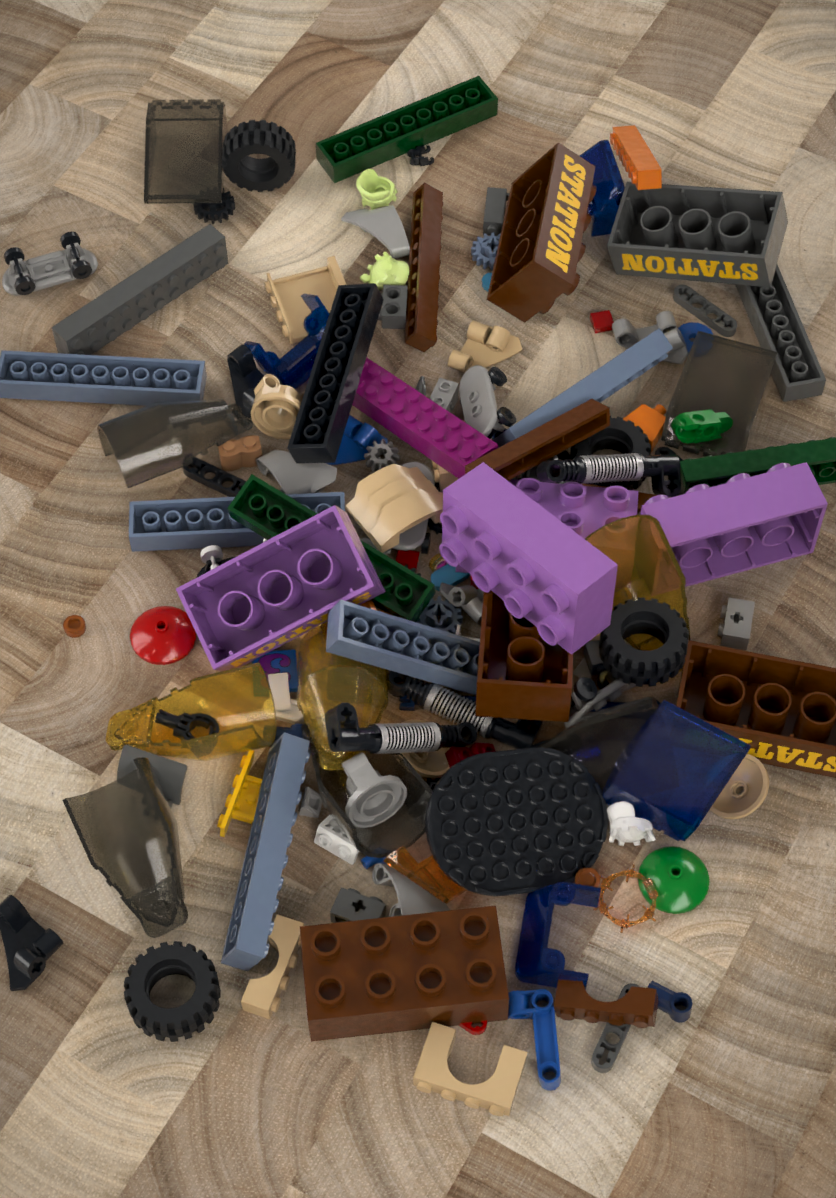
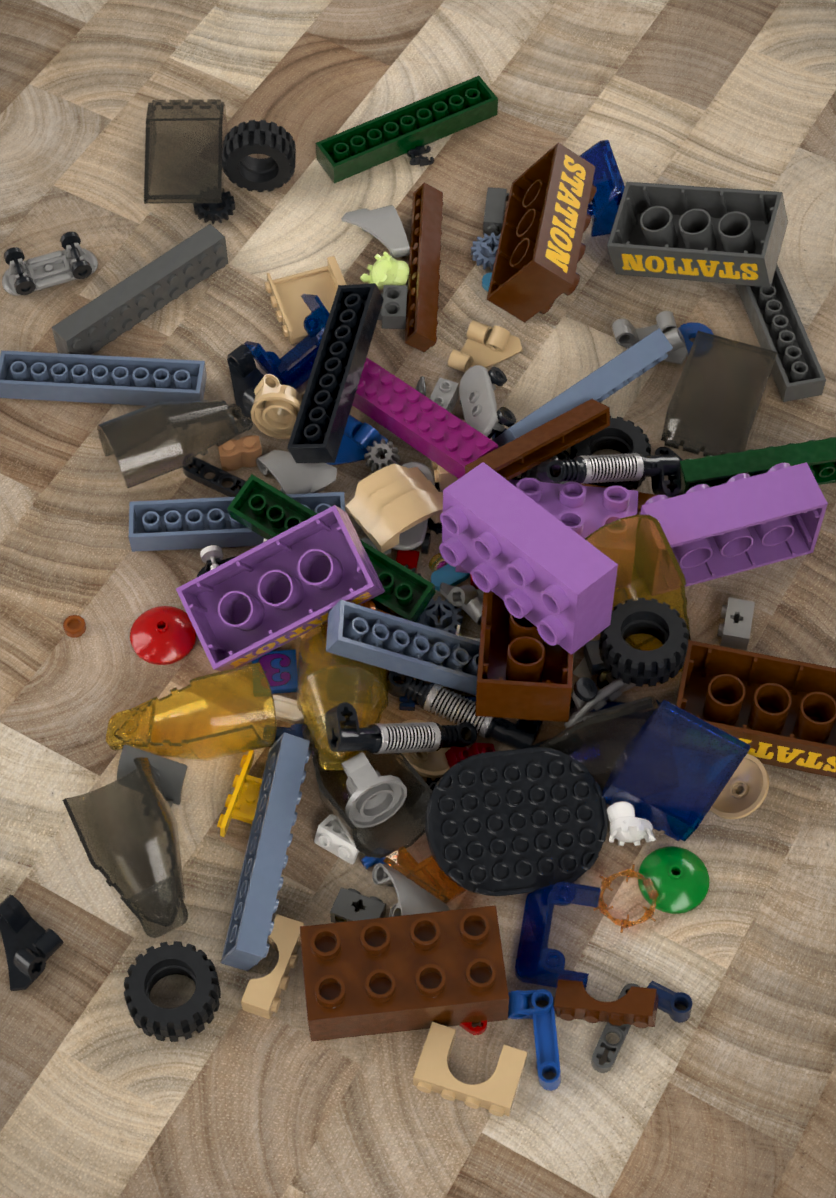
(185, 723): black pin -> none
(280, 690): white sticker -> none
(310, 803): light grey slope -> none
(375, 190): yellowish green hair -> none
(587, 877): dark orange tile -> none
(601, 321): red tile -> none
(636, 157): orange brick -> none
(650, 421): orange torso -> none
(700, 425): green piece -> none
(707, 308): dark grey beam -> none

